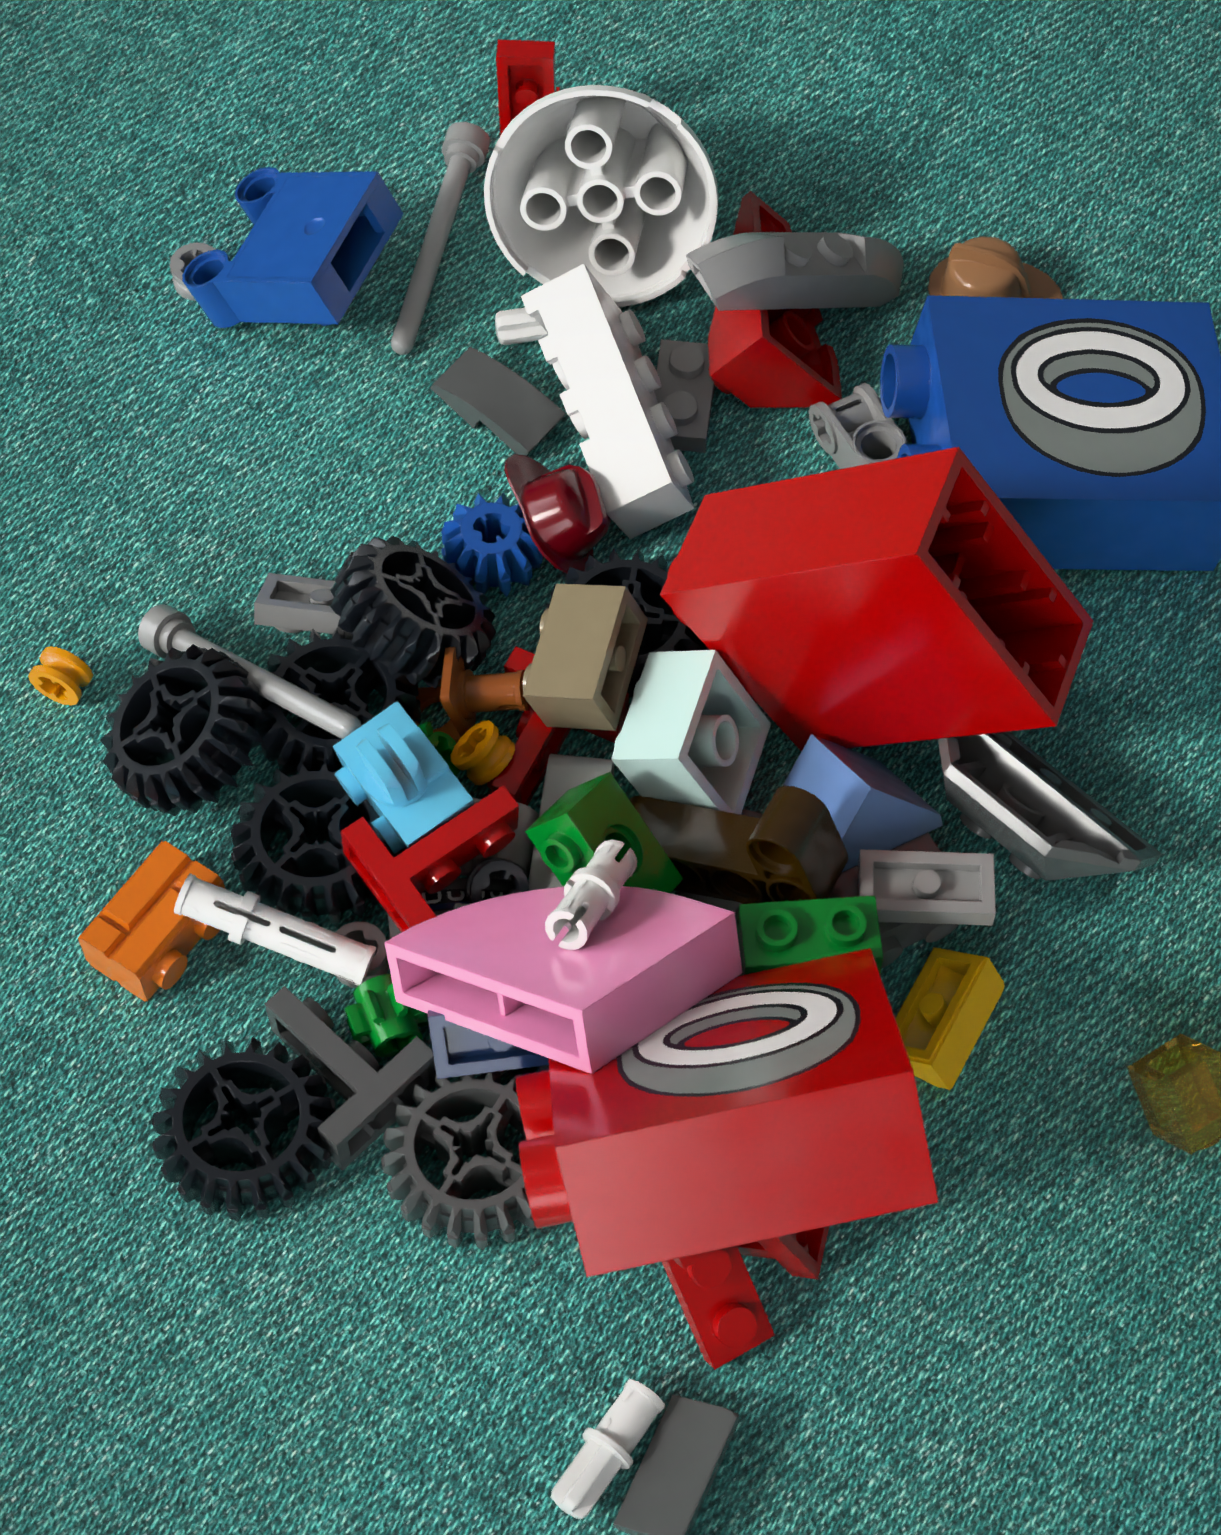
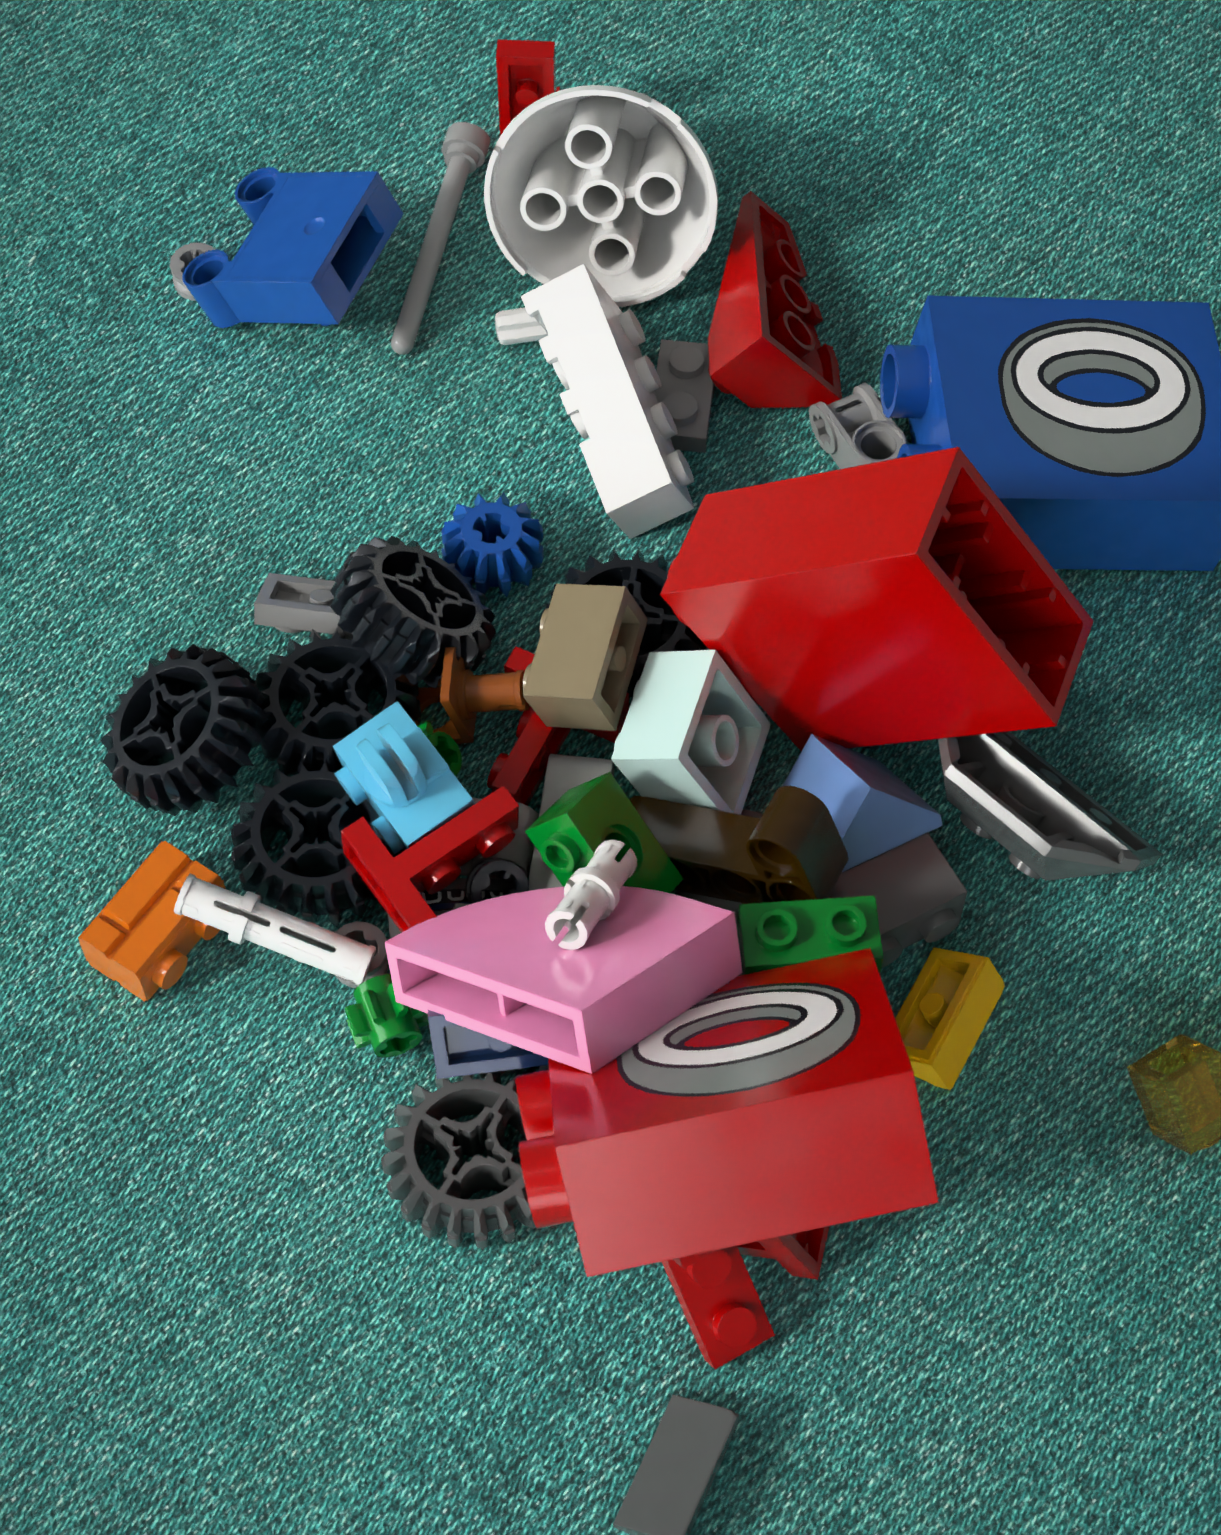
(60, 675): light orange bush -> none
(169, 628): light grey piece -> none
(287, 1095): black gear -> none
(351, 1073): dark grey bracket -> none
(482, 752): light orange bush -> none
(499, 398): dark grey slope -> none
(559, 509): dark red piece -> none
(606, 1449): white axle -> none
(798, 270): light grey brick -> none
(929, 886): light grey plate -> none
(989, 269): medium nougat piece -> none

